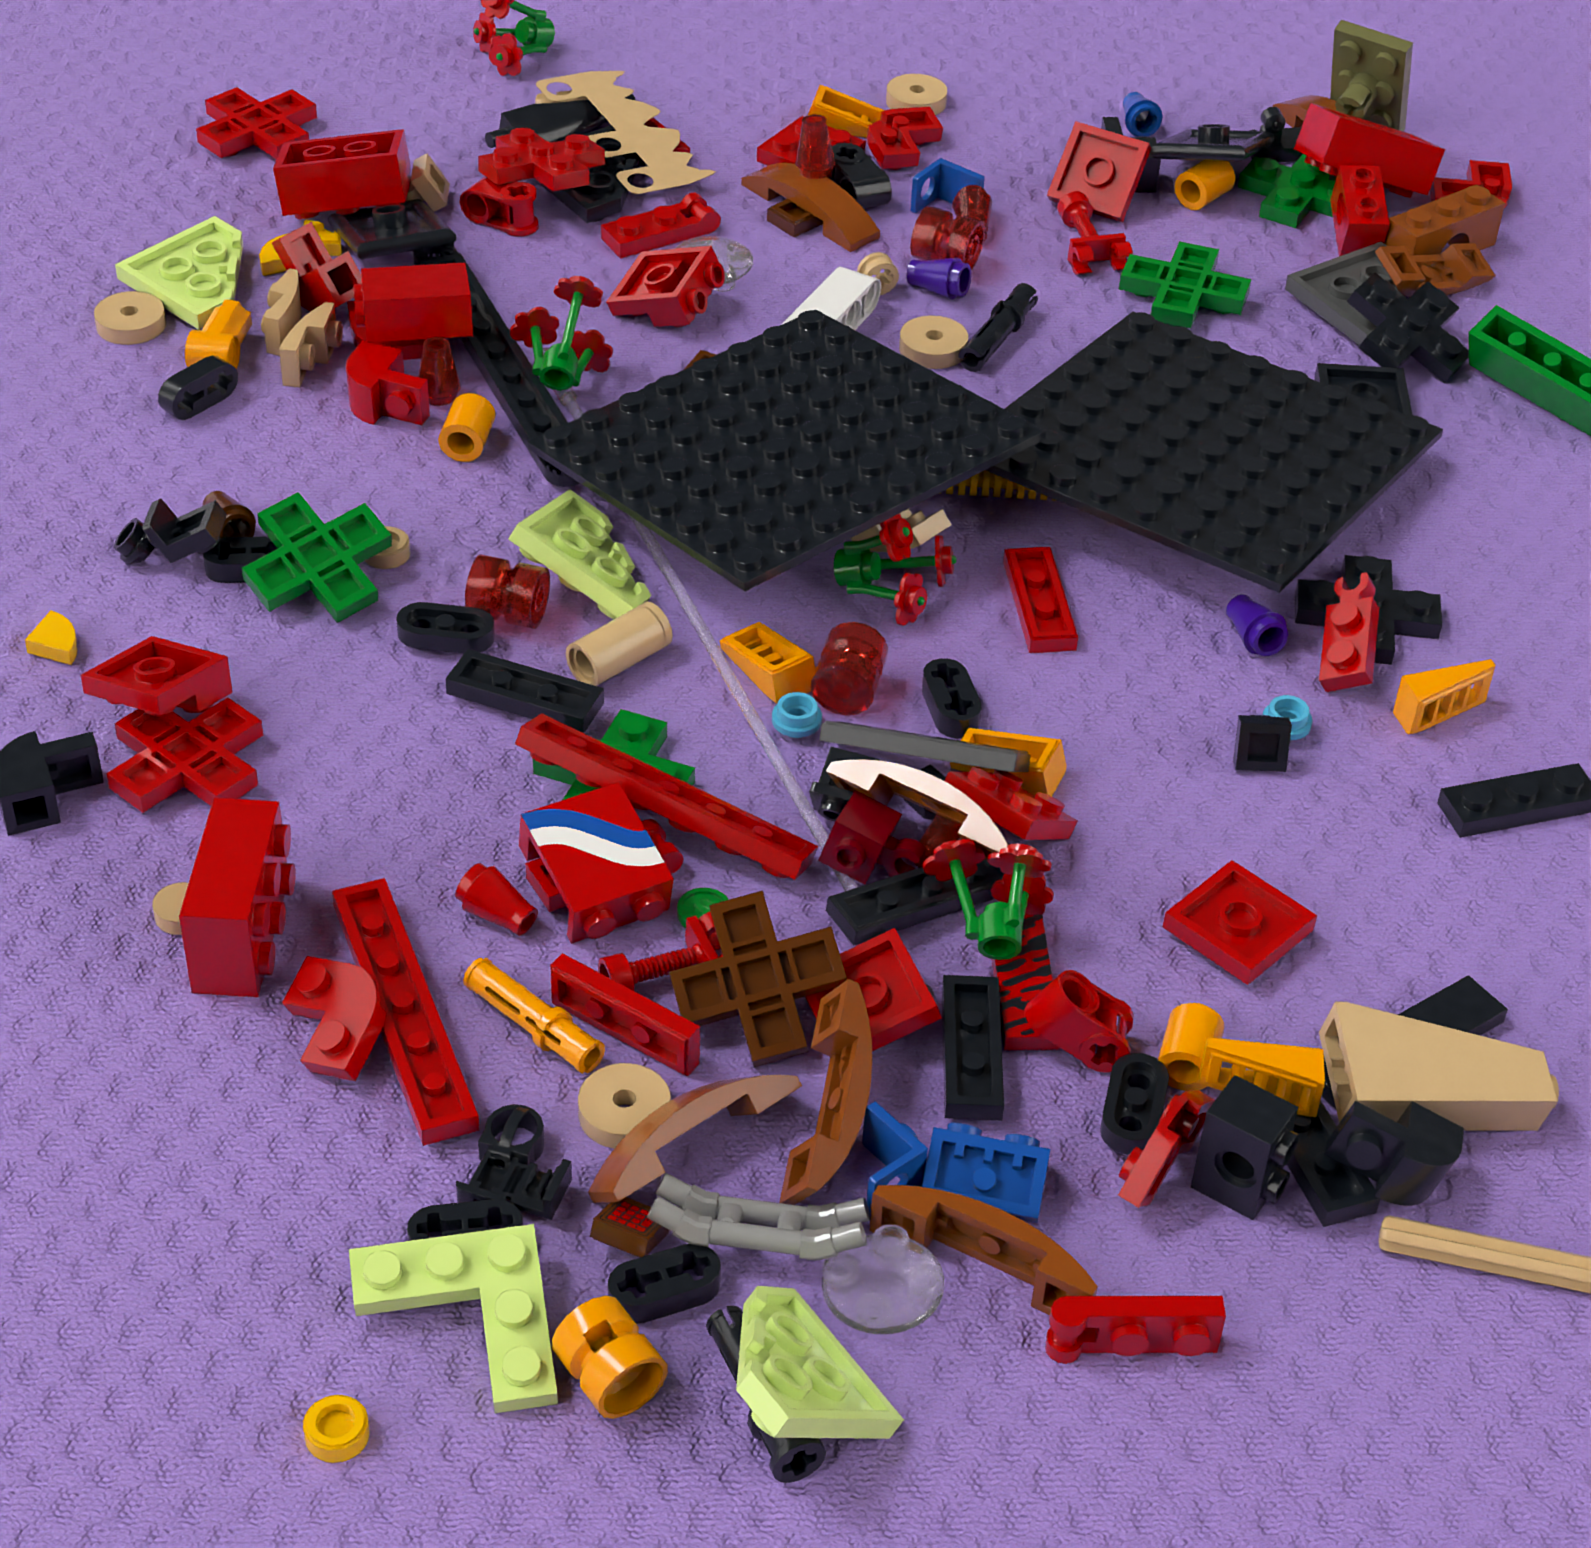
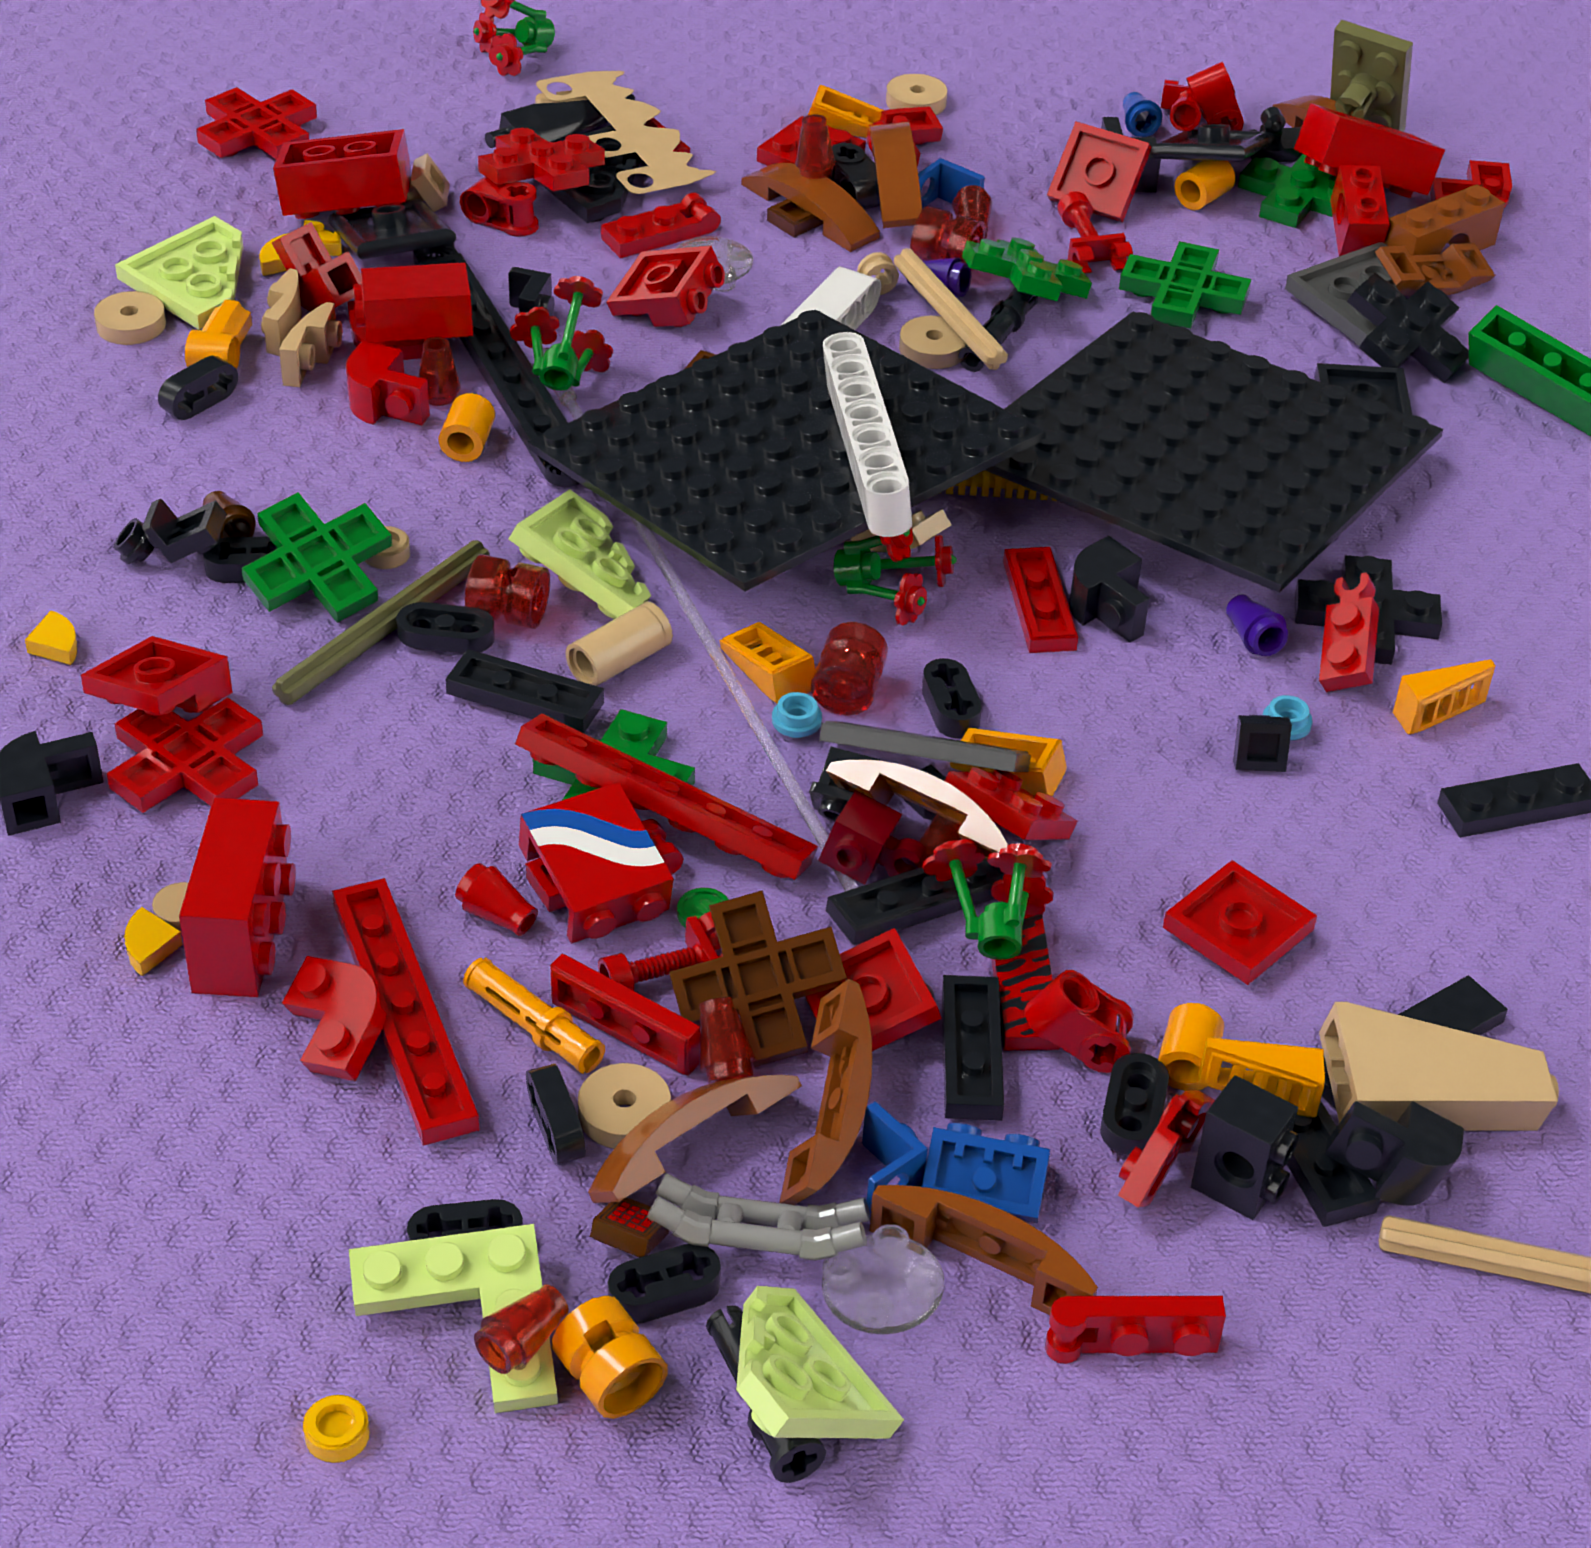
(149, 940): none -> yellow tile
(375, 625): none -> olive axle
(518, 1175): black piece -> none
(518, 1330): none -> clear red cone
(530, 289): none -> black bracket
(555, 1114): none -> black beam
(723, 1042): none -> clear red cone
(867, 435): none -> white beam
(896, 174): none -> dark orange slope
(951, 309): none -> tan axle
(1027, 268): none -> green plate
(1107, 588): none -> black brick
(1185, 110): none -> red bar
(1216, 96): none -> red piece

